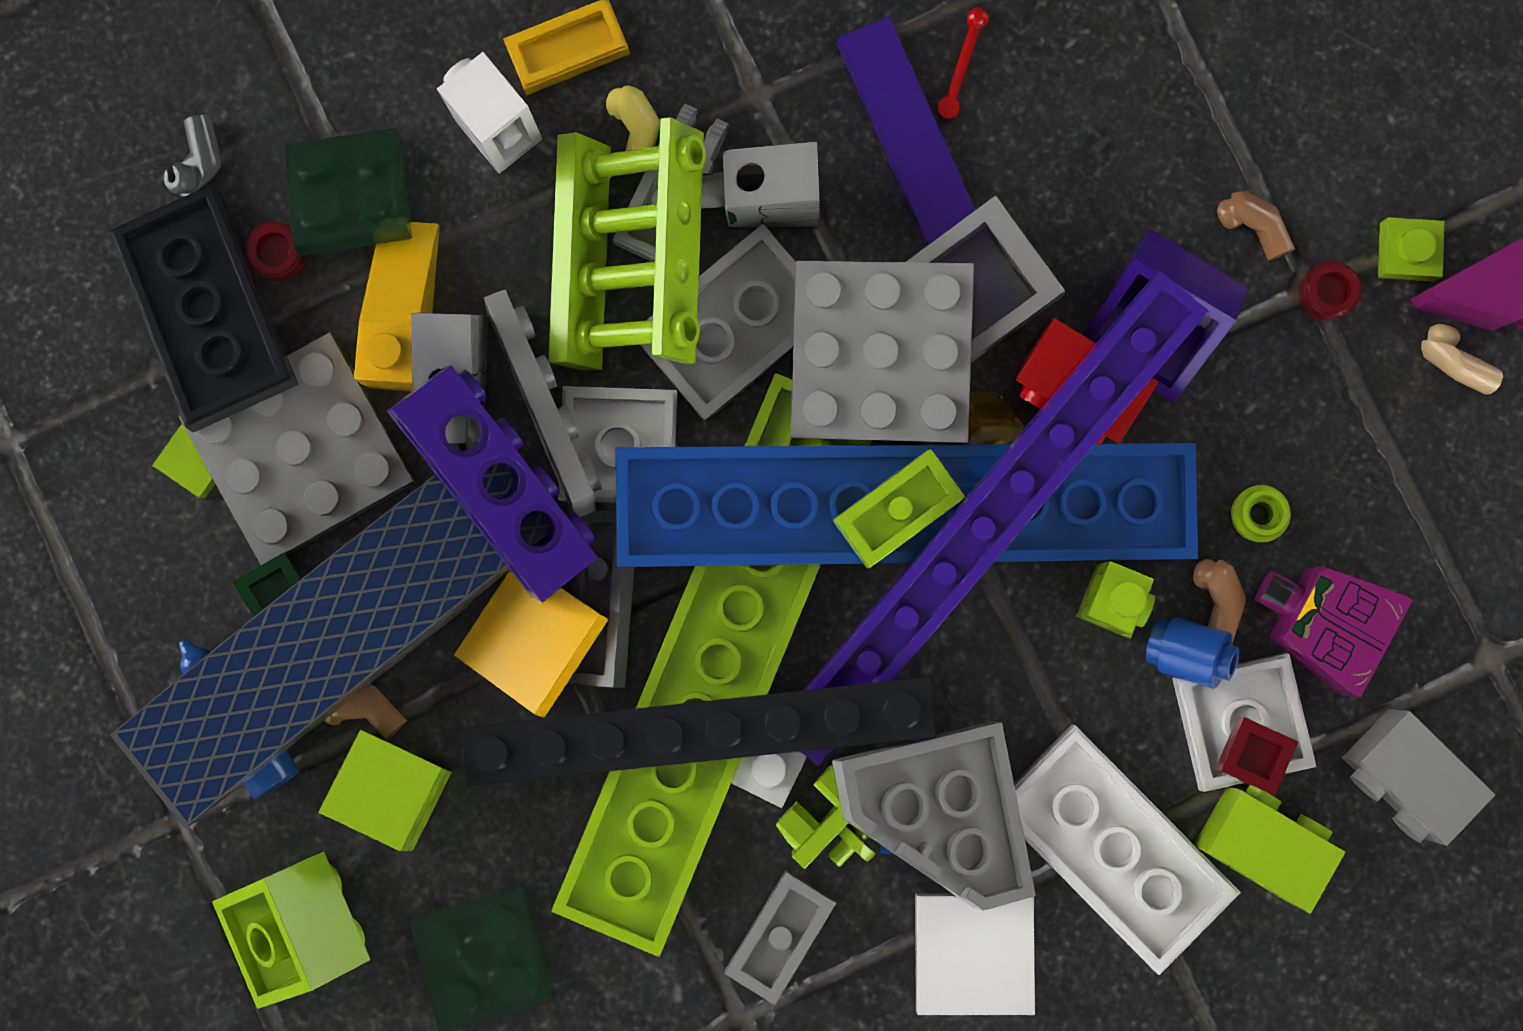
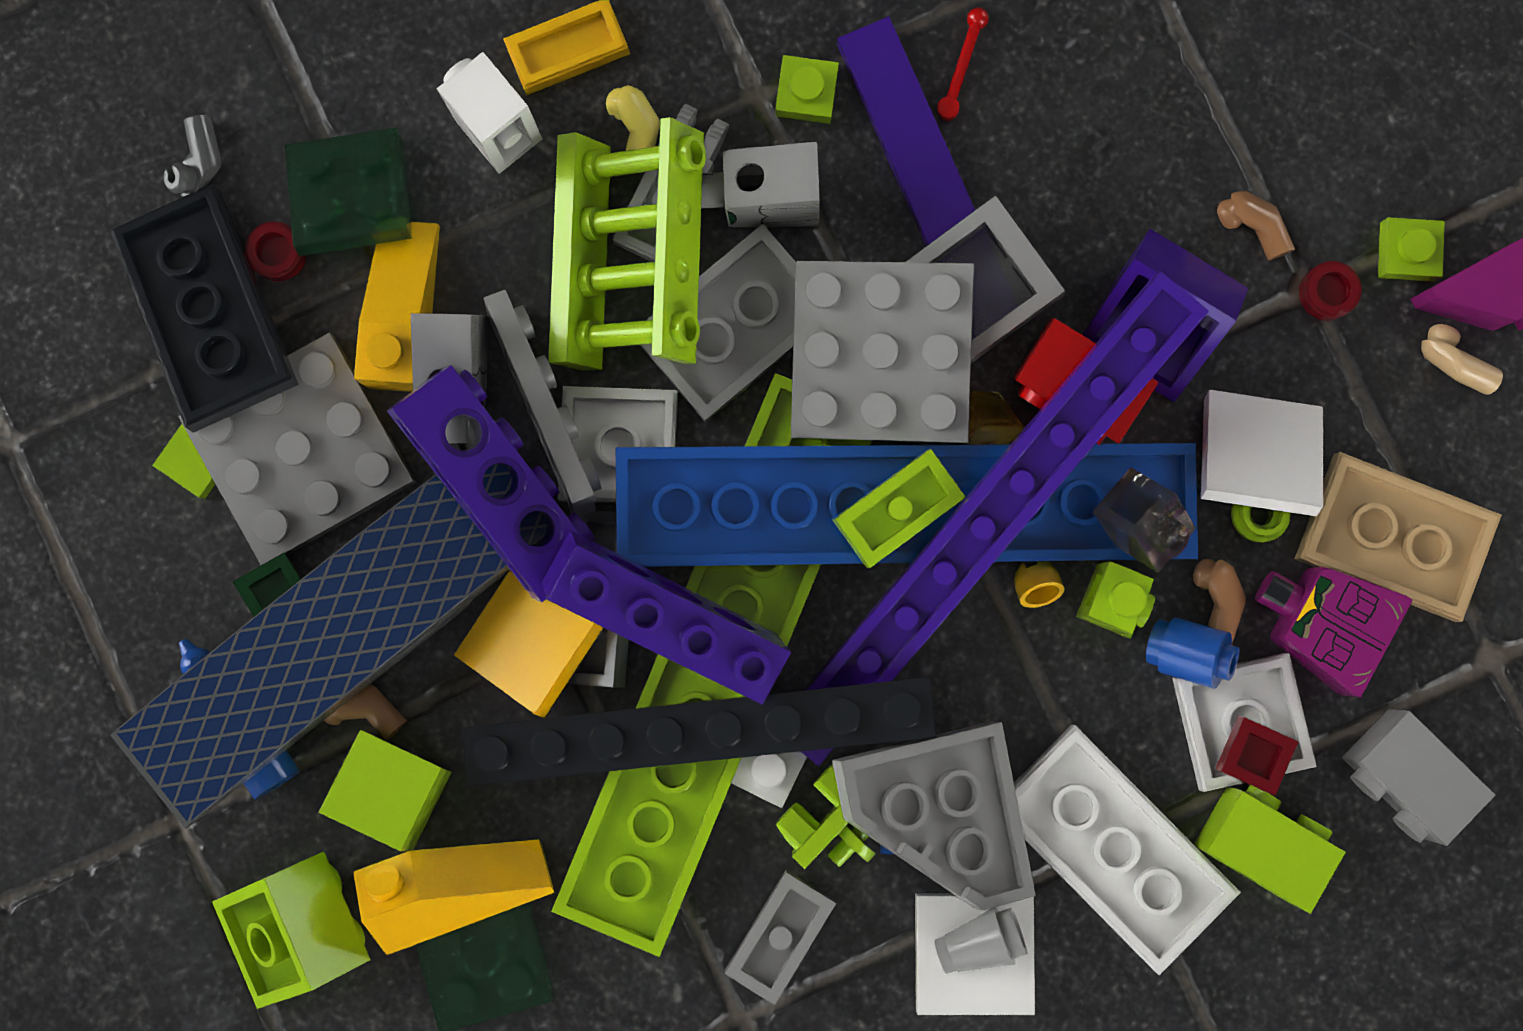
(447, 889): none -> yellow slope
(665, 617): none -> dark purple brick
(806, 89): none -> lime plate
(982, 943): none -> light grey cone
(1038, 584): none -> yellow hinge
(1145, 520): none -> clear smoke brick
(1262, 453): none -> white tile
(1399, 536): none -> tan tile

